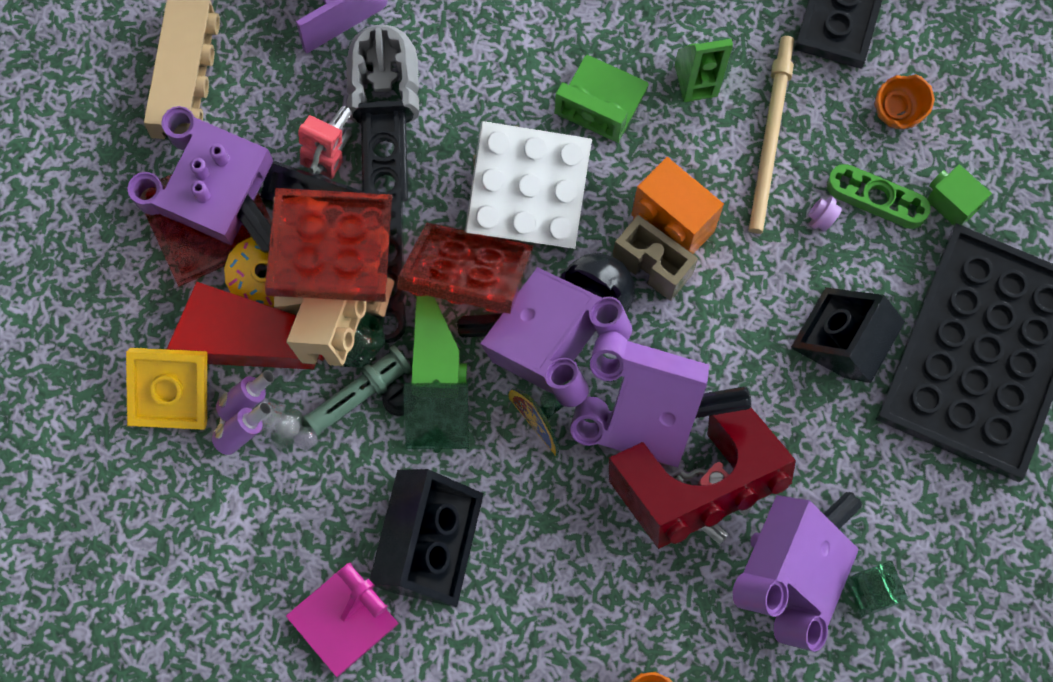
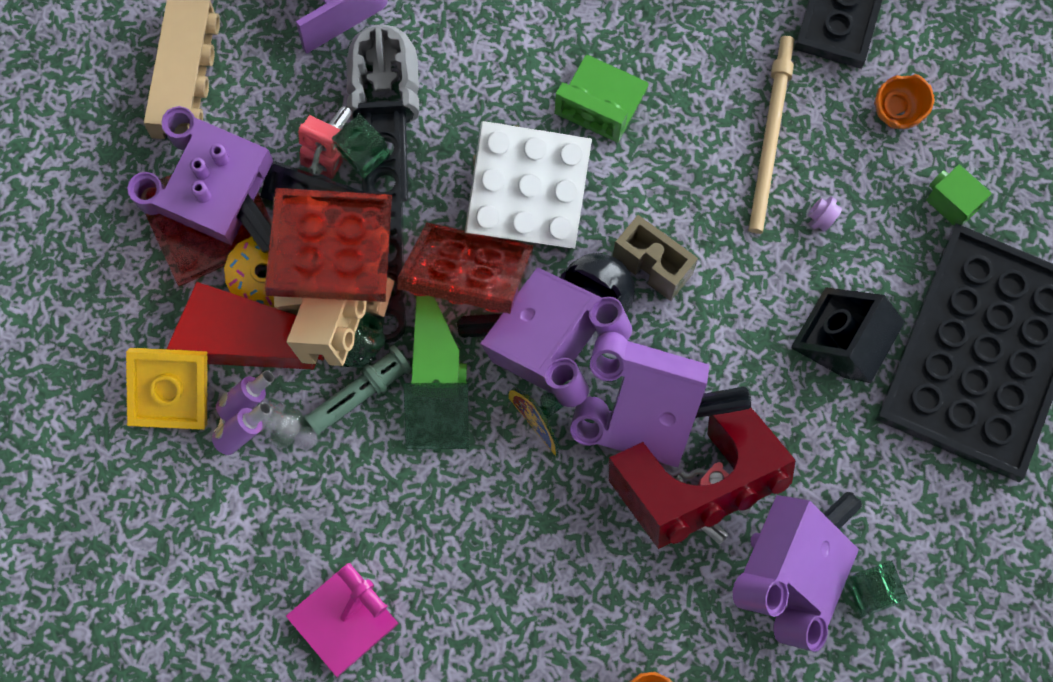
(361, 146): none -> clear green brick
(394, 399): black piece -> none
(426, 537): black slope -> none
(677, 205): orange brick -> none
(702, 68): bright green slope -> none
(892, 190): bright green beam -> none

